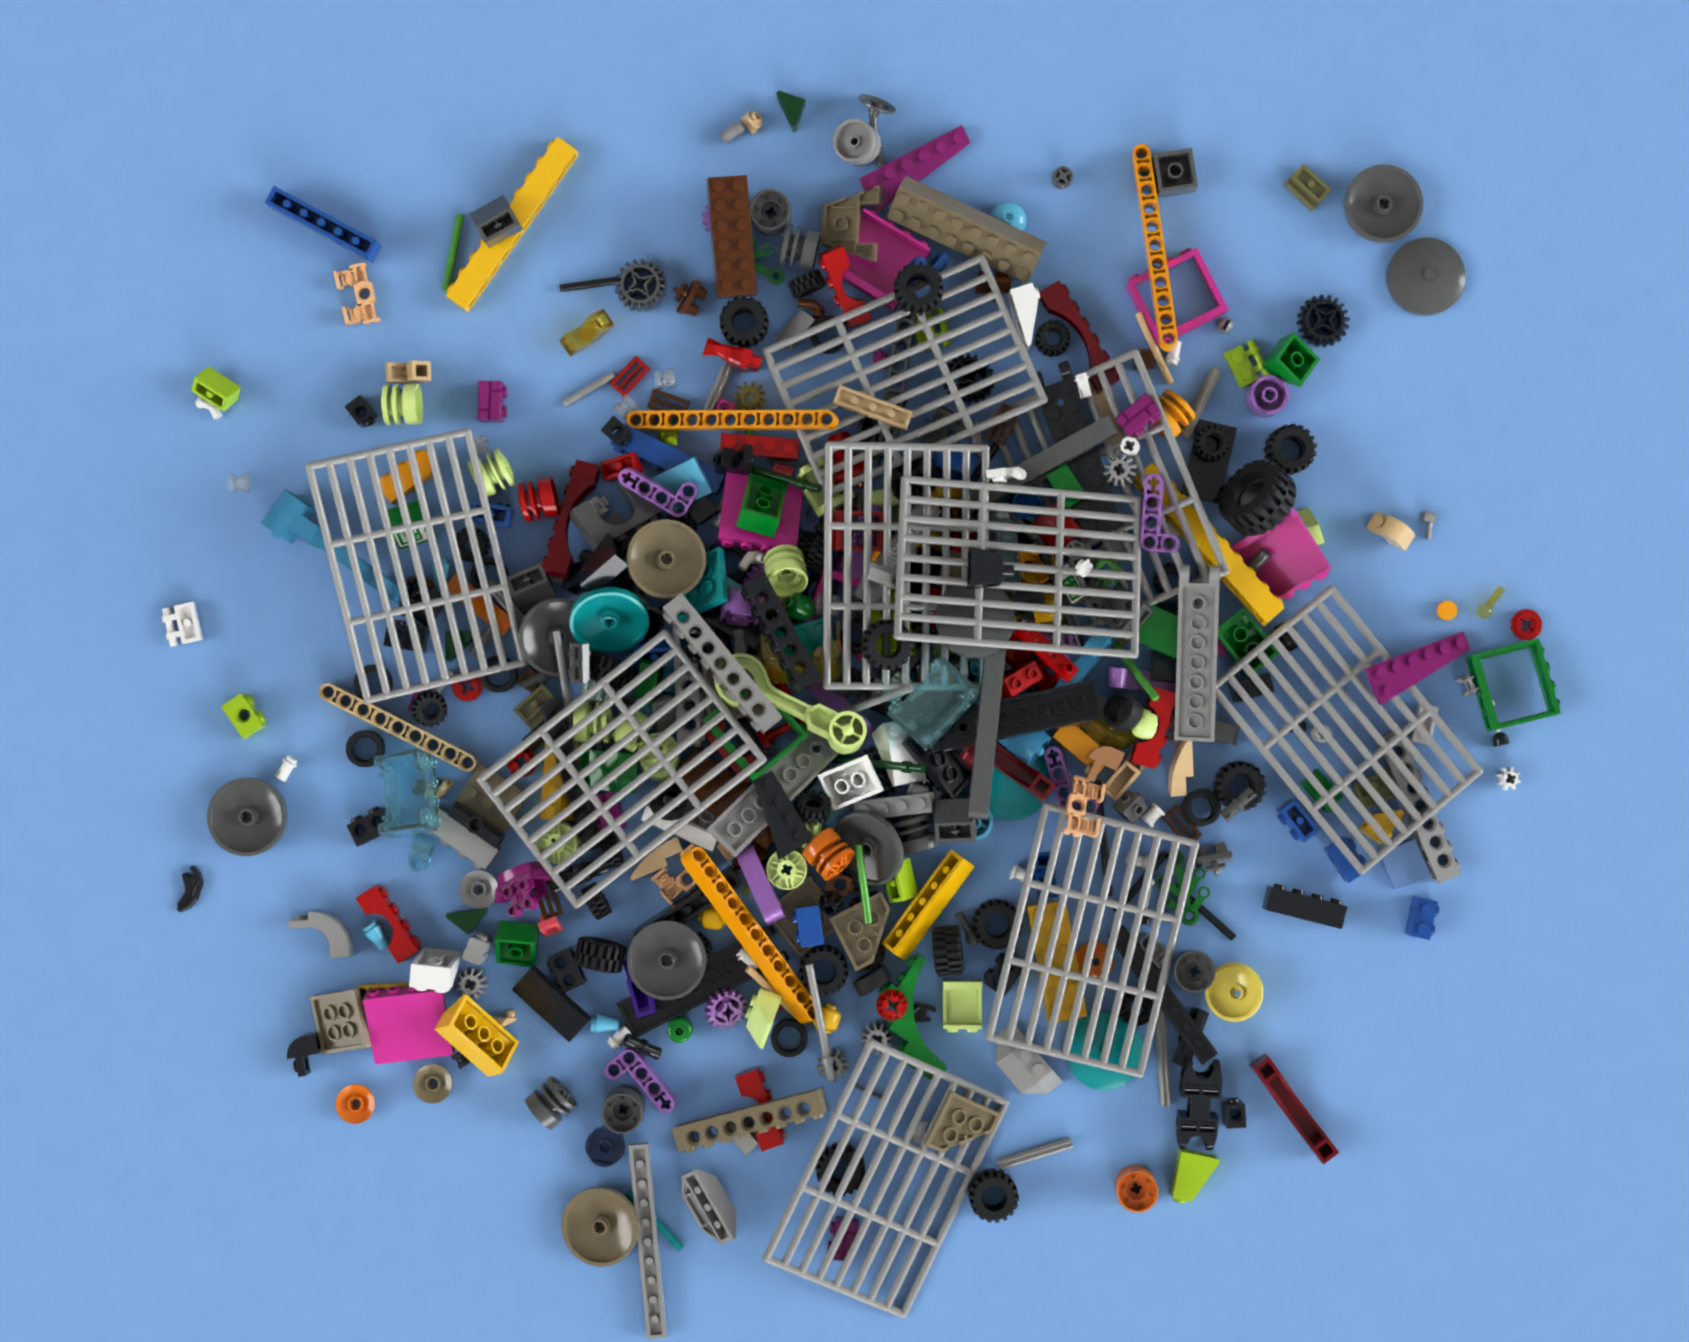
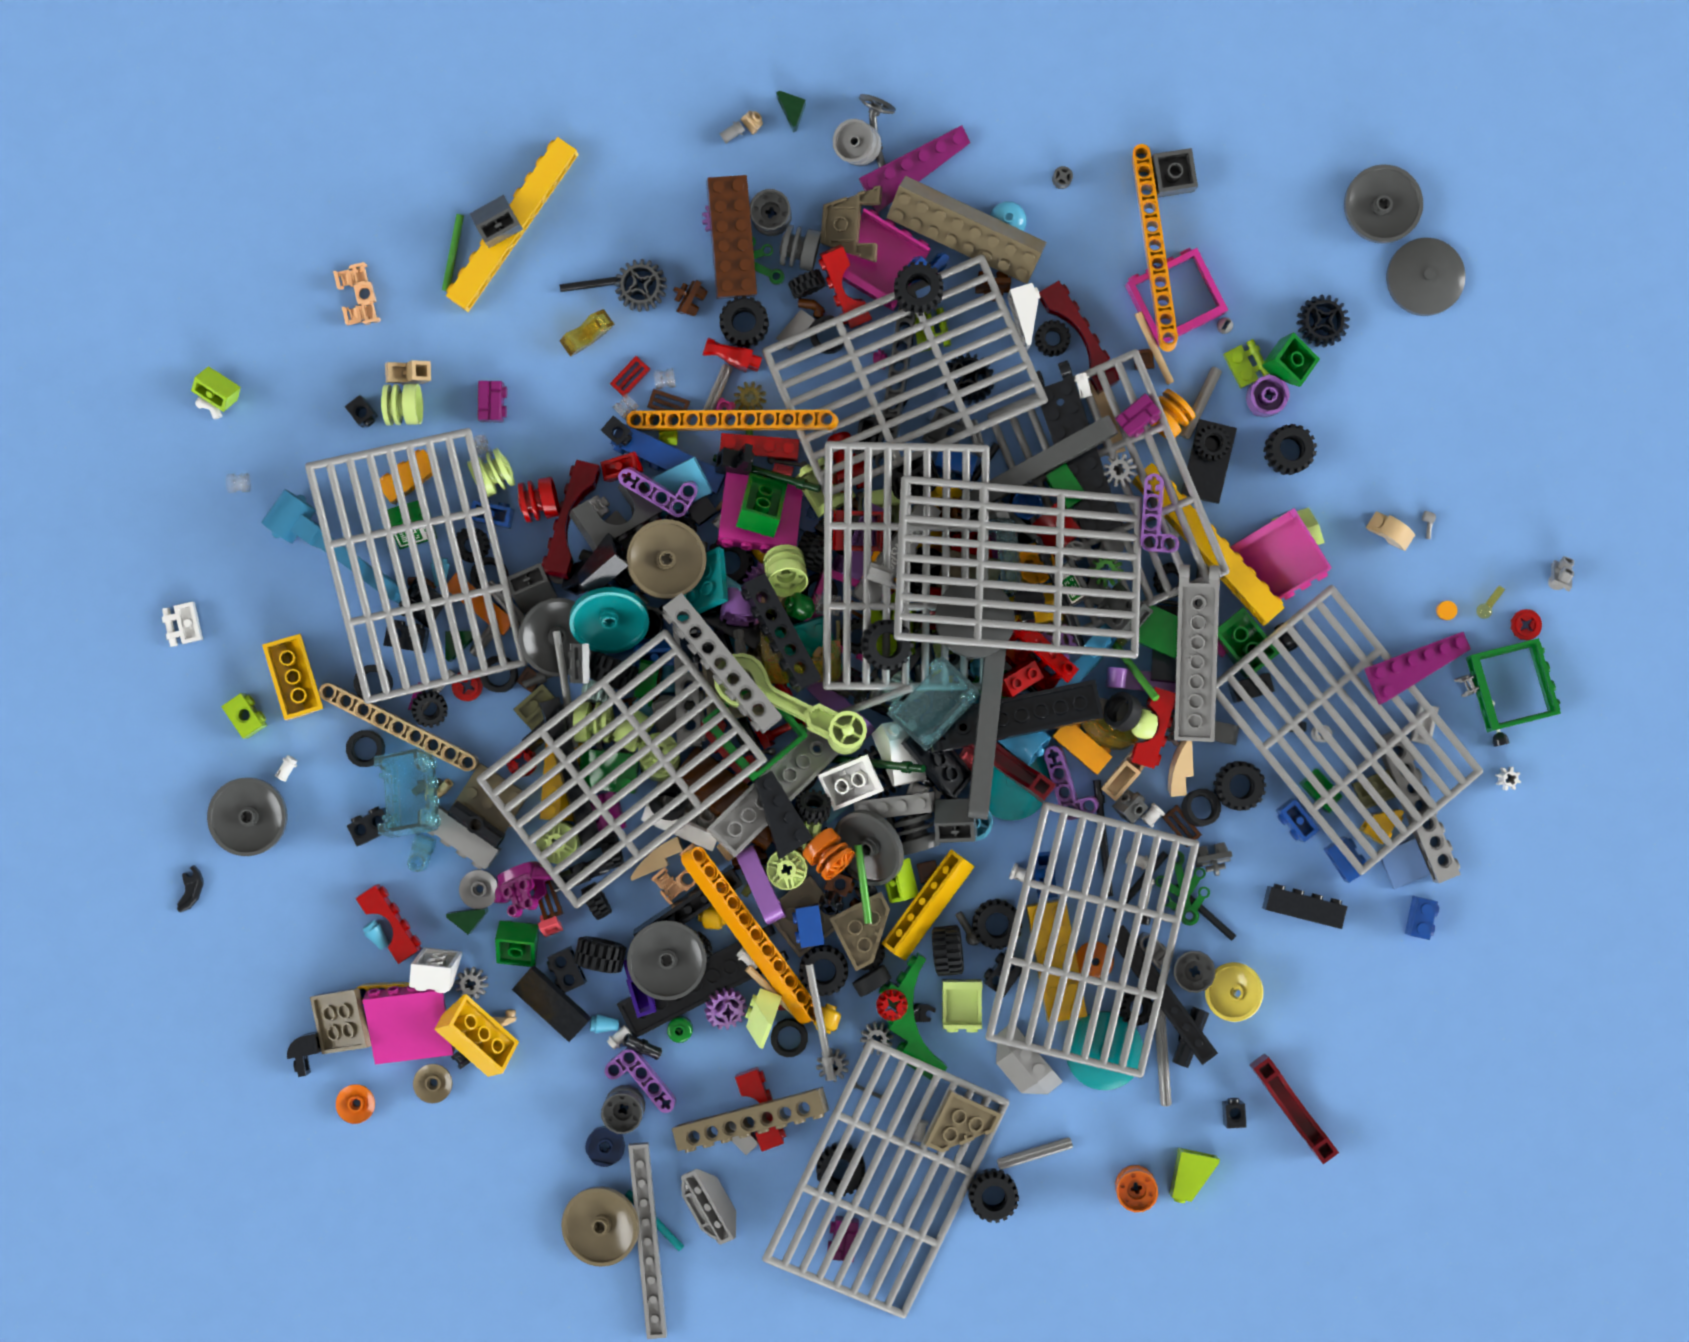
(292, 677): none -> yellow slope
(323, 224): blue brick -> none
(333, 928): light grey arch -> none
(478, 948): light grey brick -> none
(548, 1105): dark grey wheel -> none
(588, 389): light grey bar -> none
(751, 558): white arm -> none
(872, 407): tan tile -> none
(926, 869): none -> reddish brown tile
(986, 569): black torso -> none
(1002, 474): white plate -> none
(1008, 431): reddish brown tile -> none
(1081, 793): light nougat piece -> none
(1083, 567): white plate -> none
(1101, 756): medium nougat brick -> none
(1124, 445): white bush -> none
(1173, 356): white pin -> none
(1198, 1118): black piece -> none
(1238, 804): dark grey pin -> none
(1257, 497): black tyre -> none
(1259, 560): dark grey pin -> none
(1307, 187): olive plate -> none
(1561, 574): none -> light grey hips

